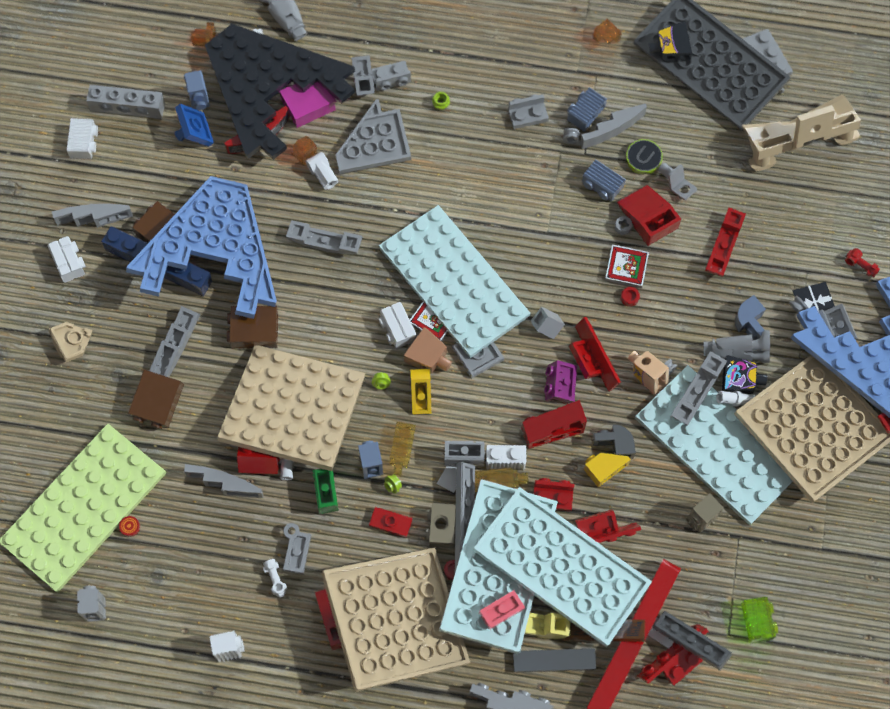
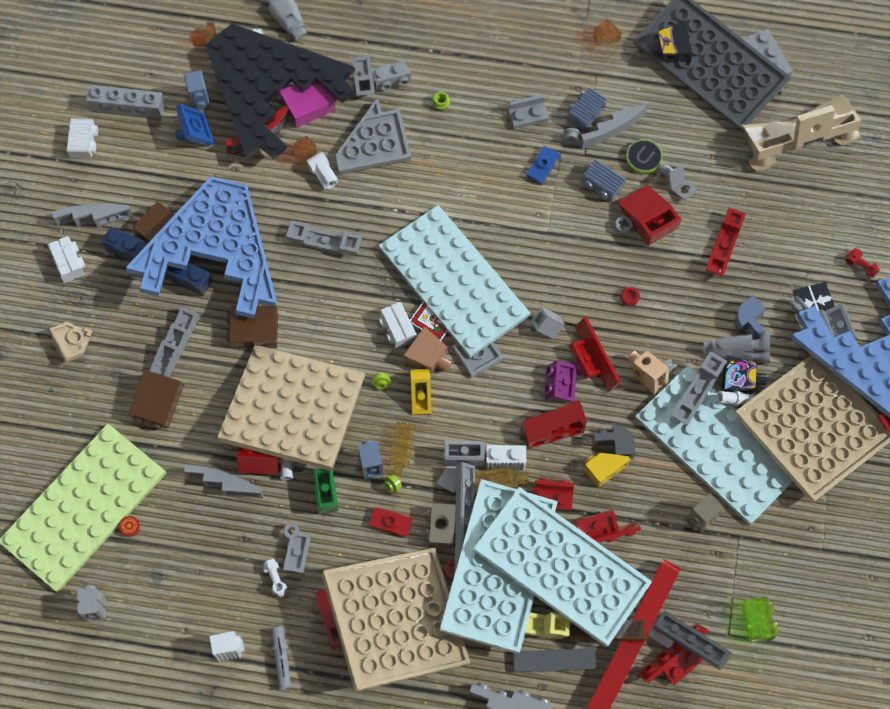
(278, 634): none -> light grey pin
(501, 610): coral plate -> none
(543, 165): none -> blue plate
(627, 266): tile -> none

